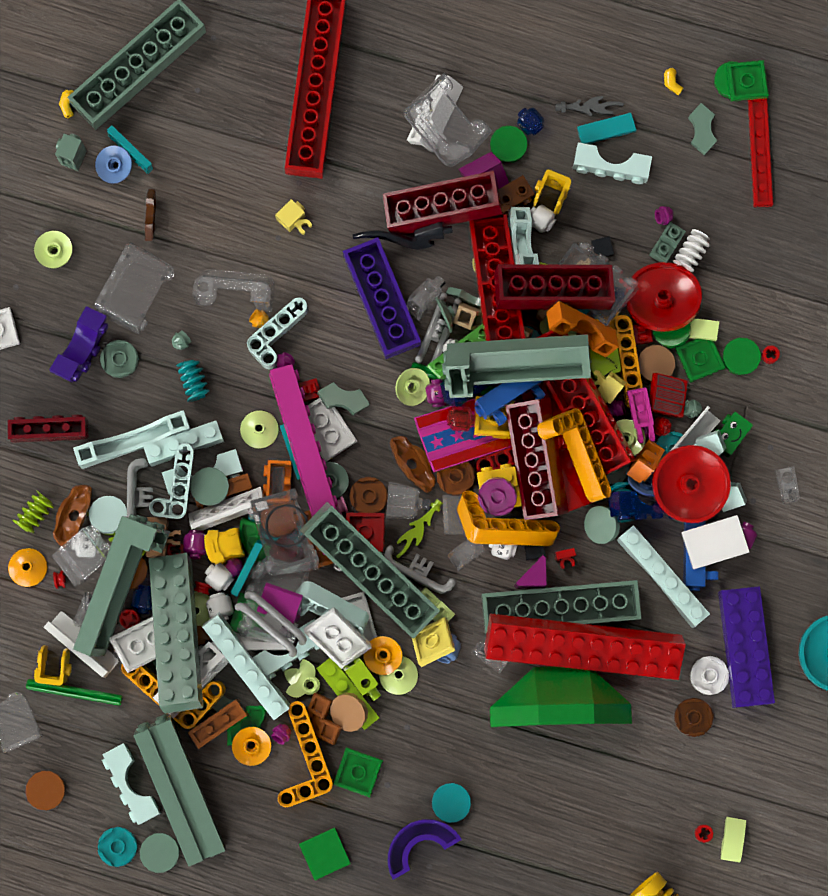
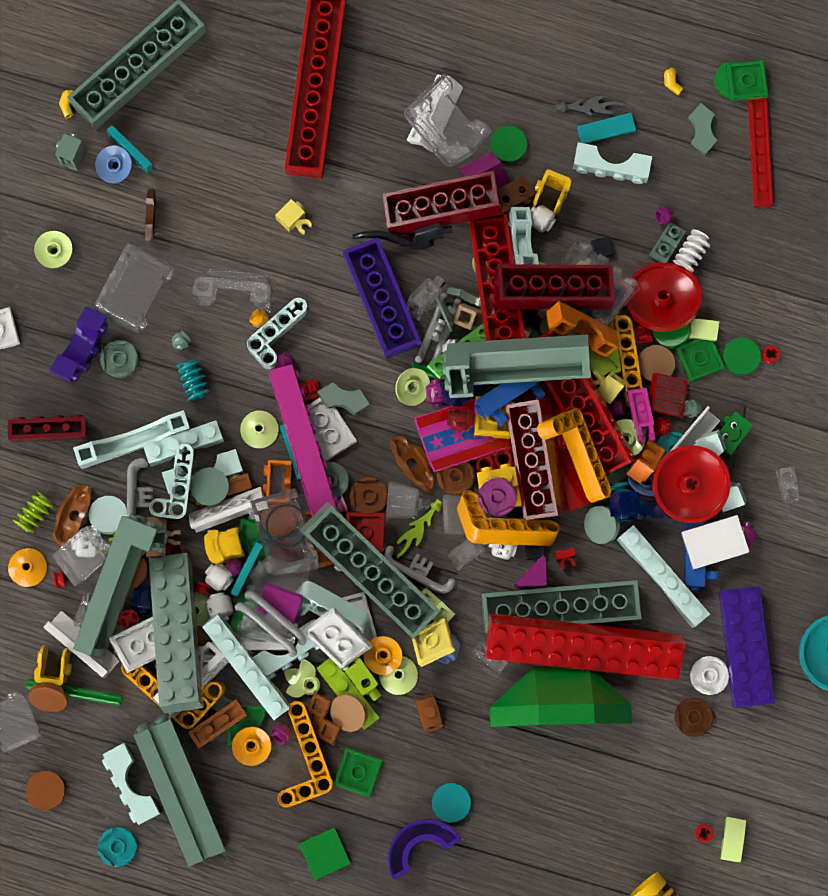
(48, 697): none -> dark orange tile
(159, 852): sand green tile -> none
(194, 544): magenta head -> none
(428, 713): none -> dark orange torso
(530, 121): clear blue head -> none

